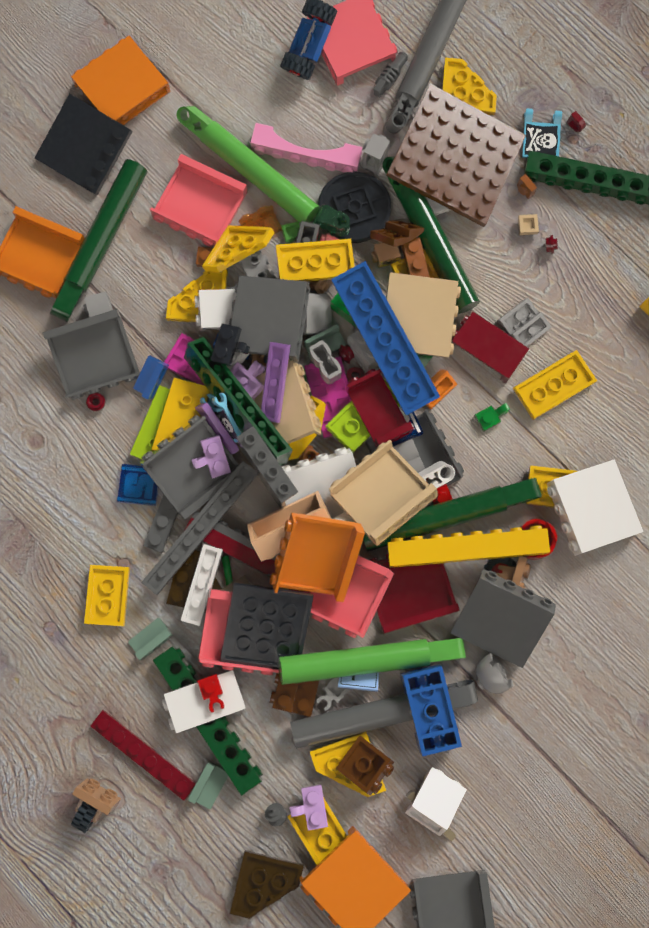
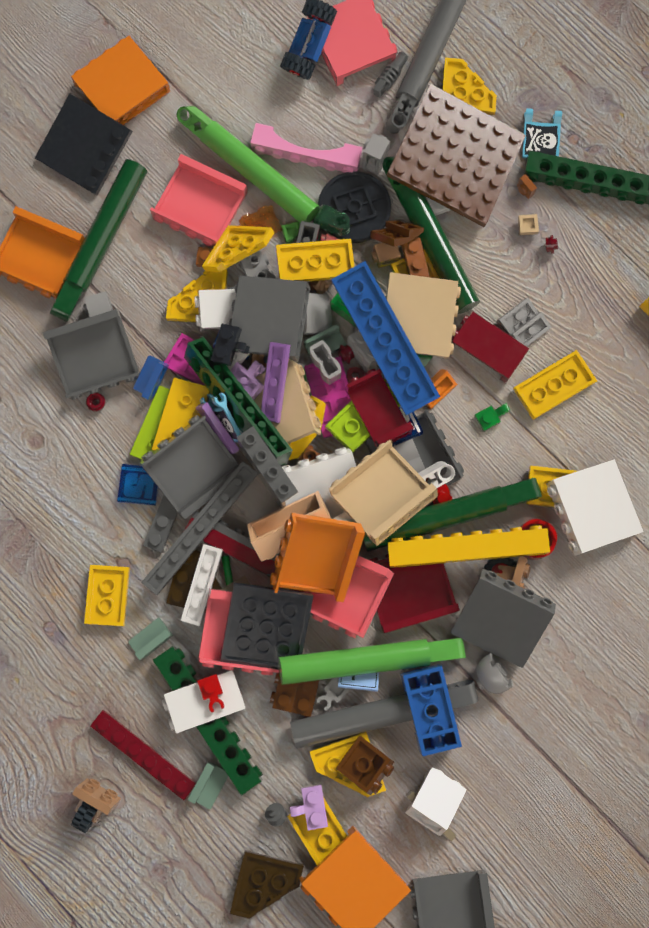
(213, 456): lavender plate -> none
(576, 122): dark red tile -> none

